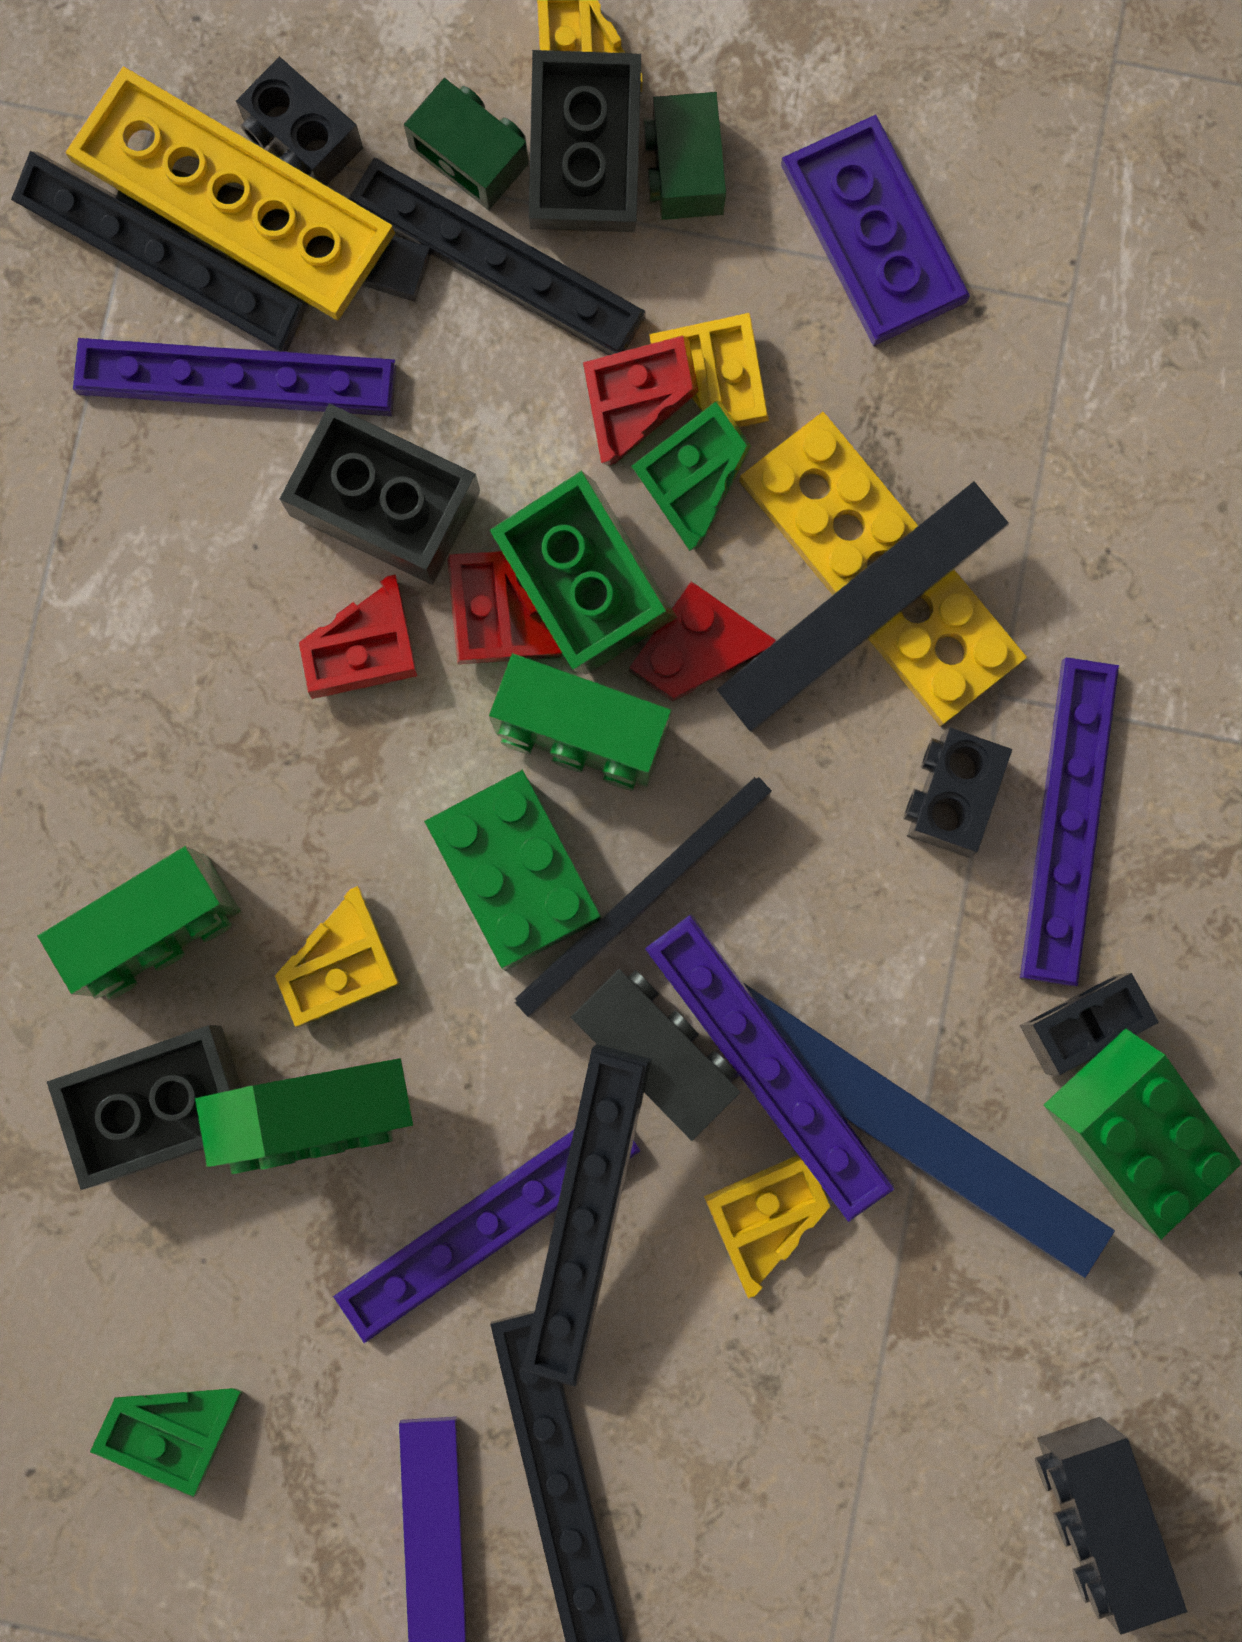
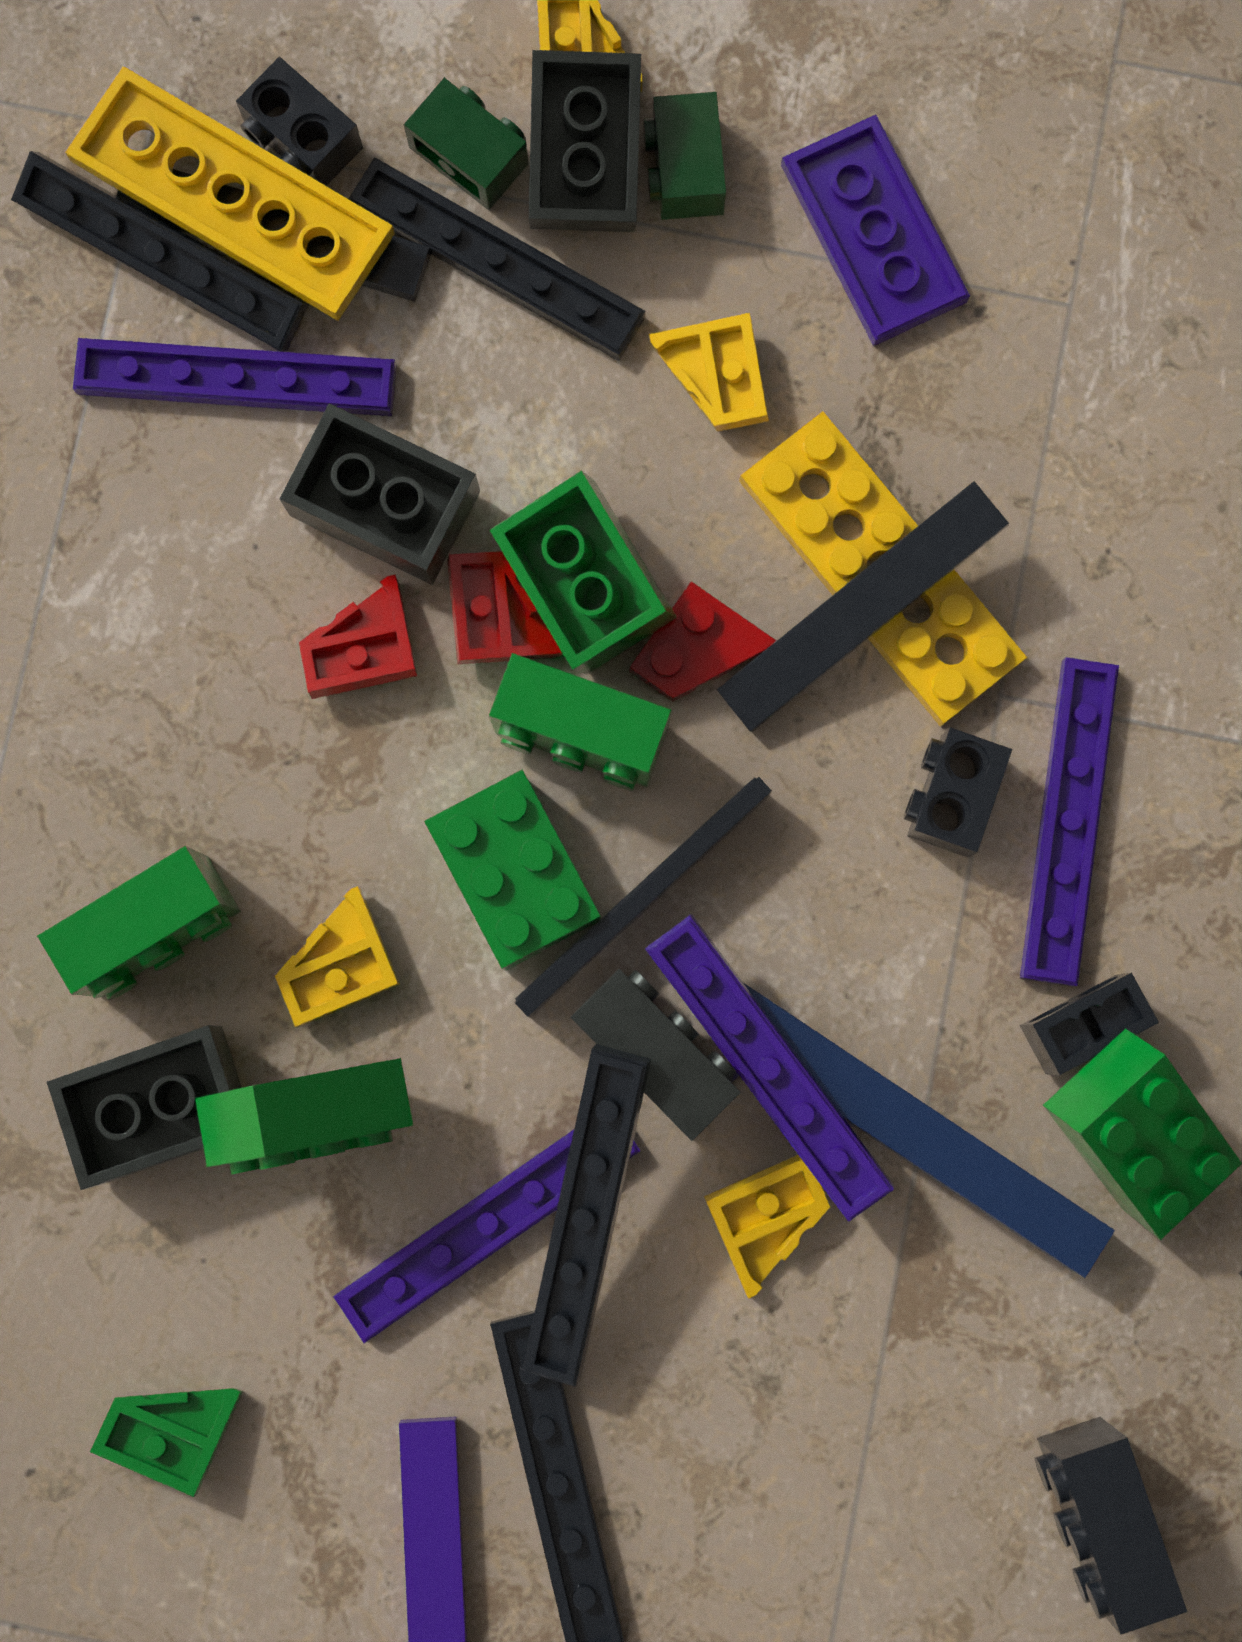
(637, 393): red wing -> none
(695, 471): green wing -> none

